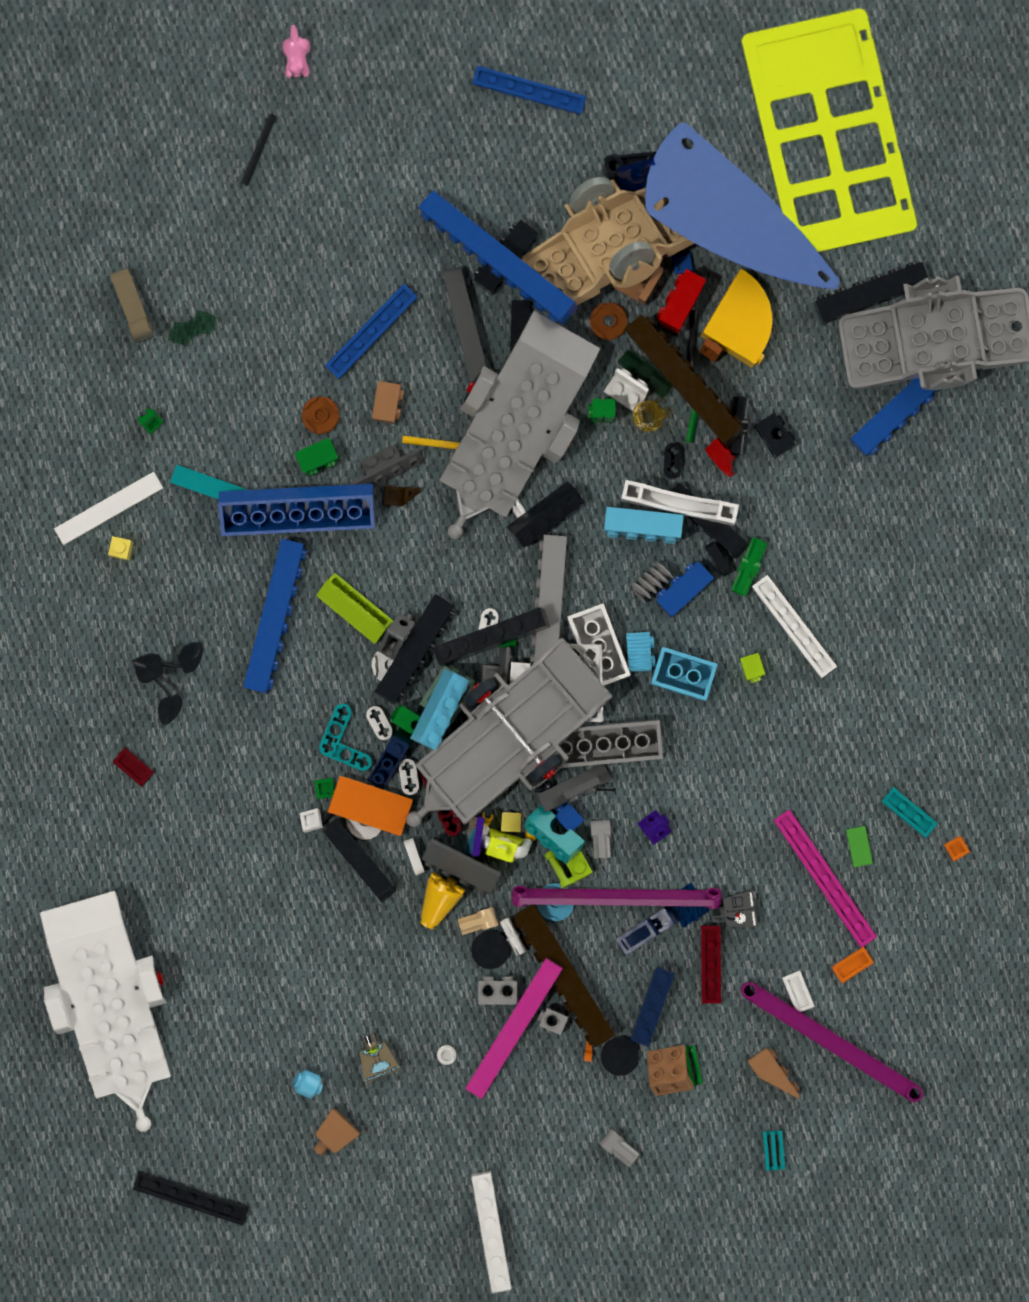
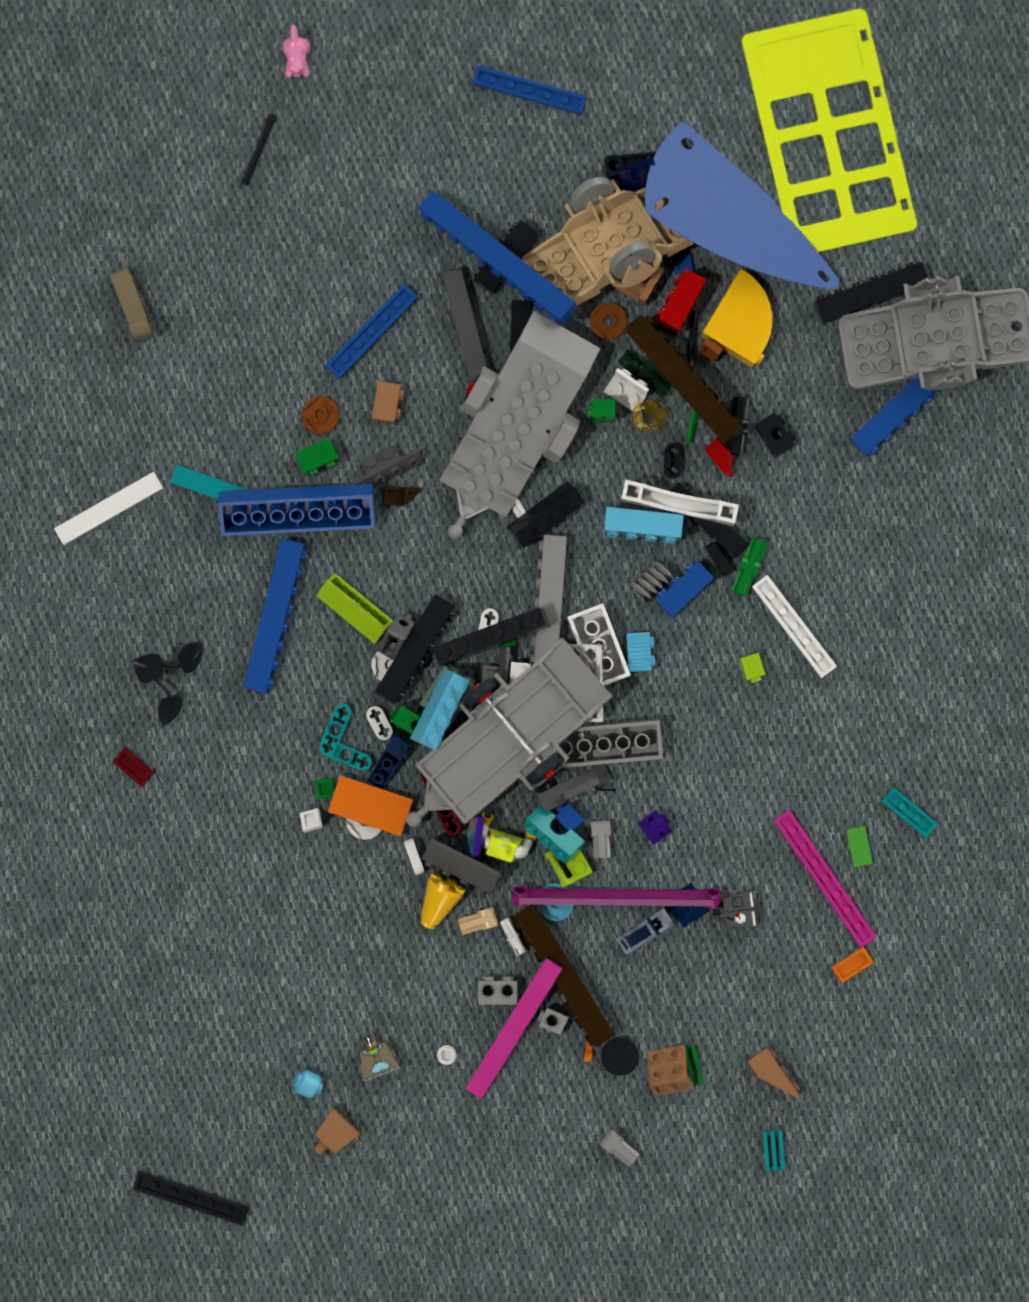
(107, 1013): white piece -> none
(120, 548): light yellow brick -> none
(150, 421): green tile -> none
(184, 332): clear green tile -> none
(359, 860): black beam -> none
(403, 776): white beam -> none
(430, 442): yellow bar -> none
(490, 949): black tile -> none
(491, 1231): white arch -> none
(511, 822): light yellow slope -> none
(652, 1006): dark blue brick -> none
(683, 674): medium azure brick -> none
(710, 964): dark red gear -> none
(798, 991): white tile -> none
(831, 1042): magenta piece -> none
(956, 848): orange tile -> none

